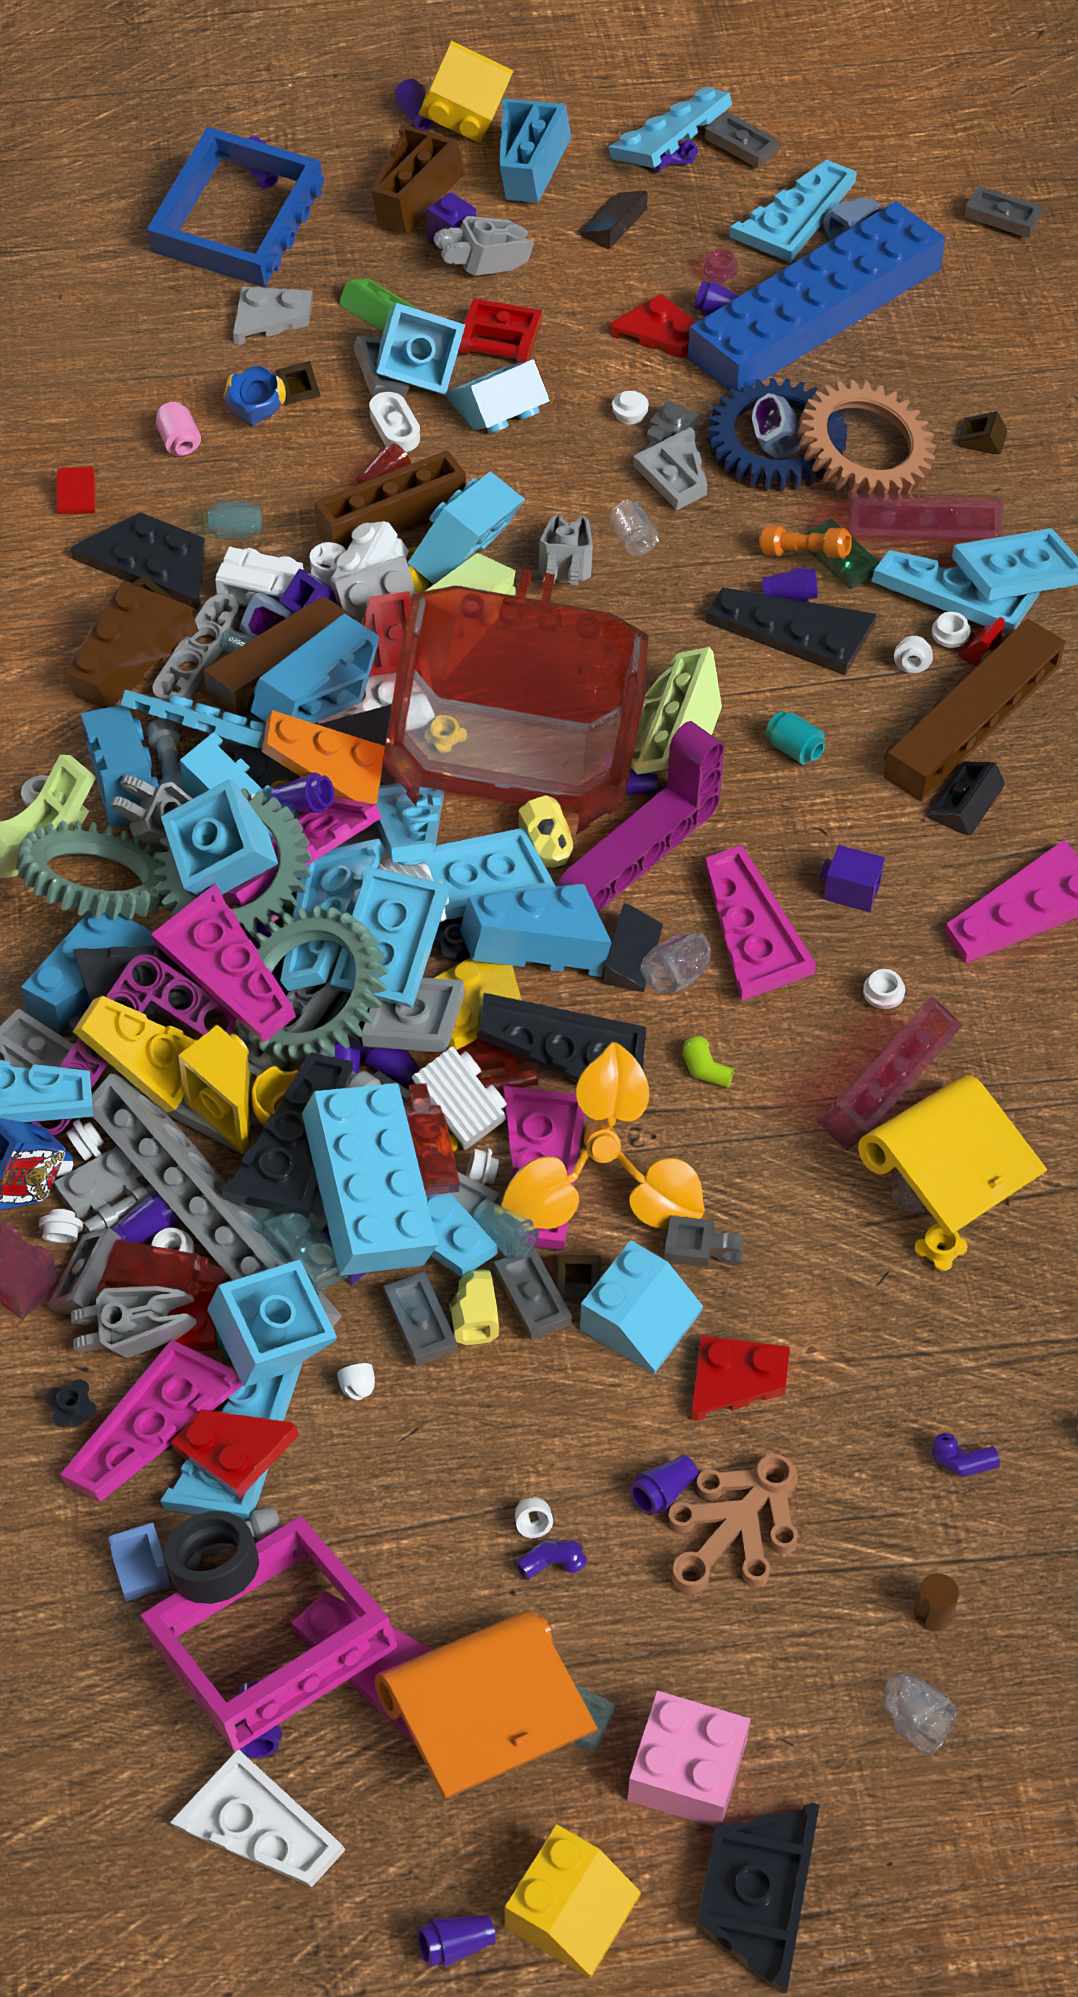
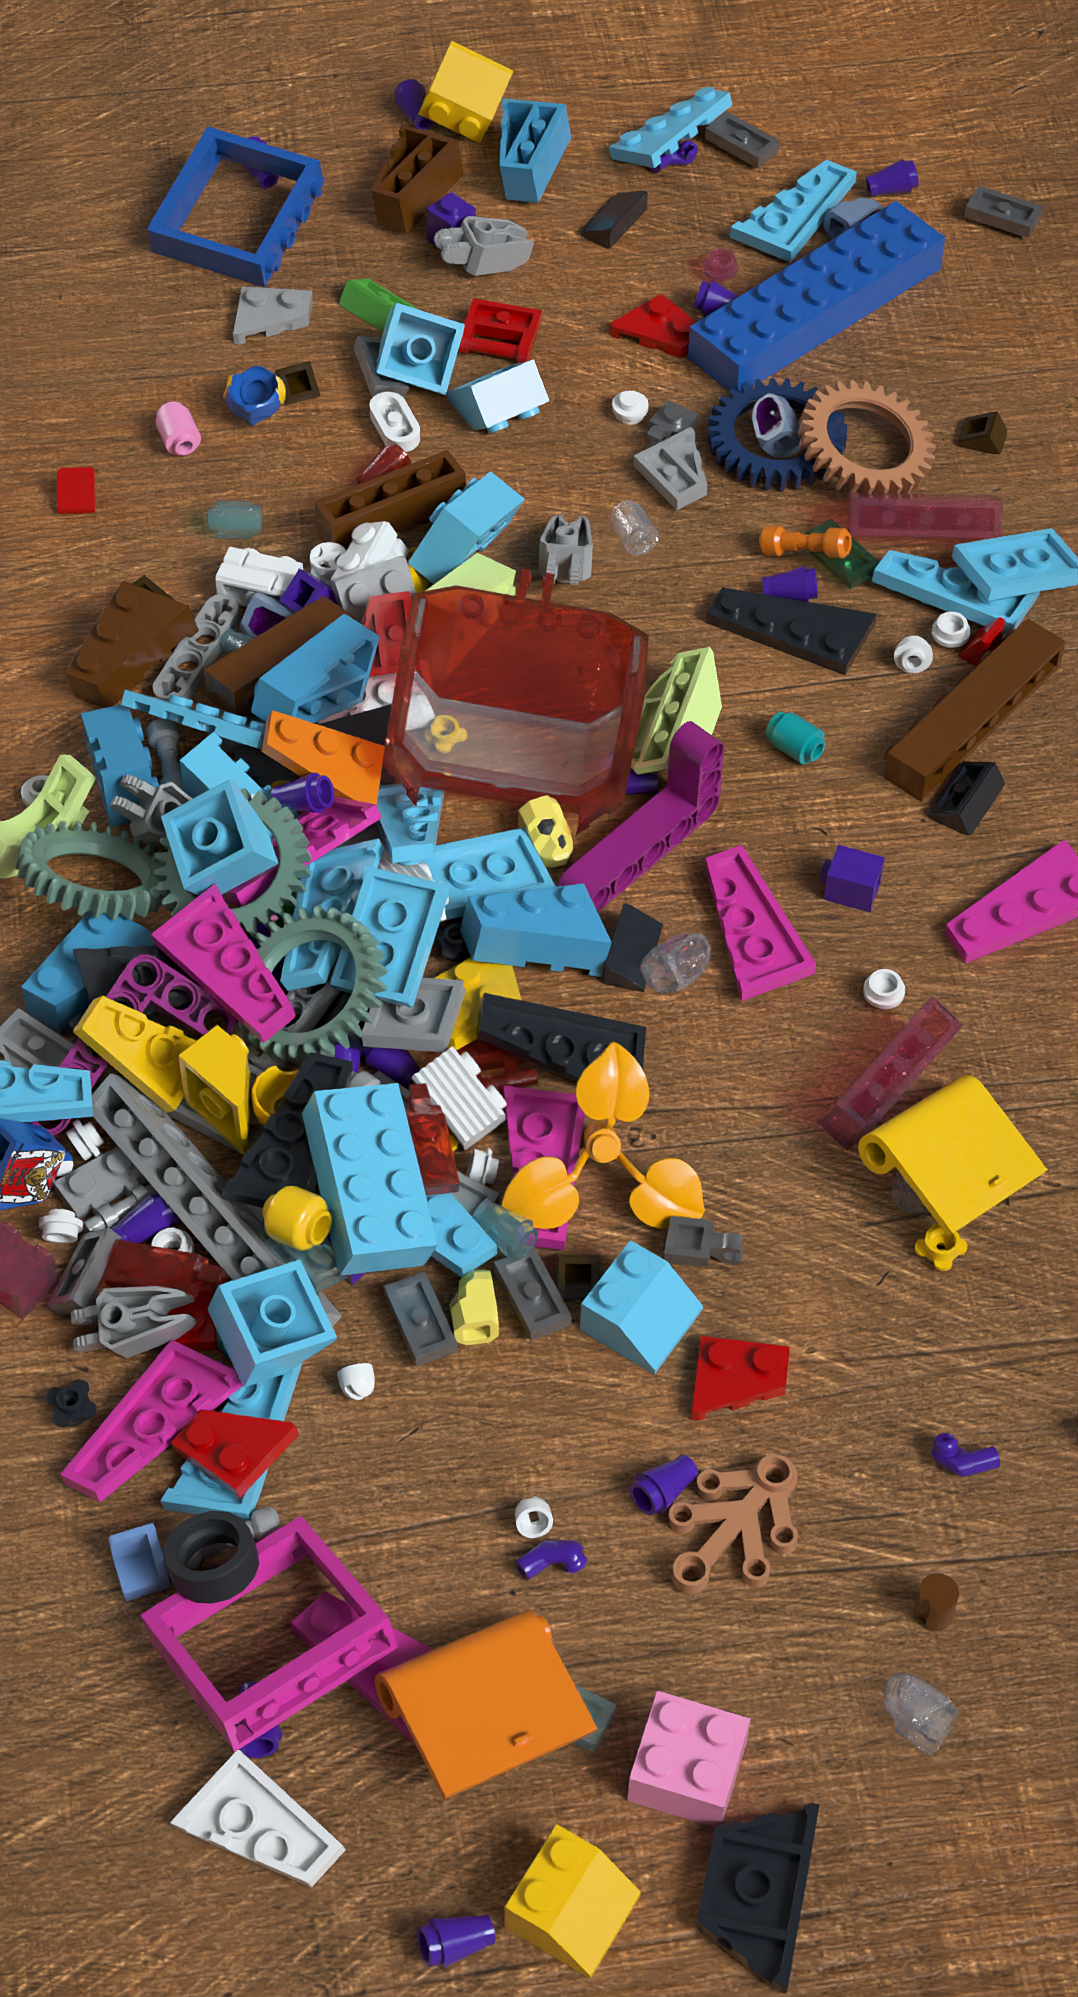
(152, 549): black wing -> none
(297, 1218): none -> yellow head
(702, 1065): lime arm -> none
(894, 179): none -> dark purple cone

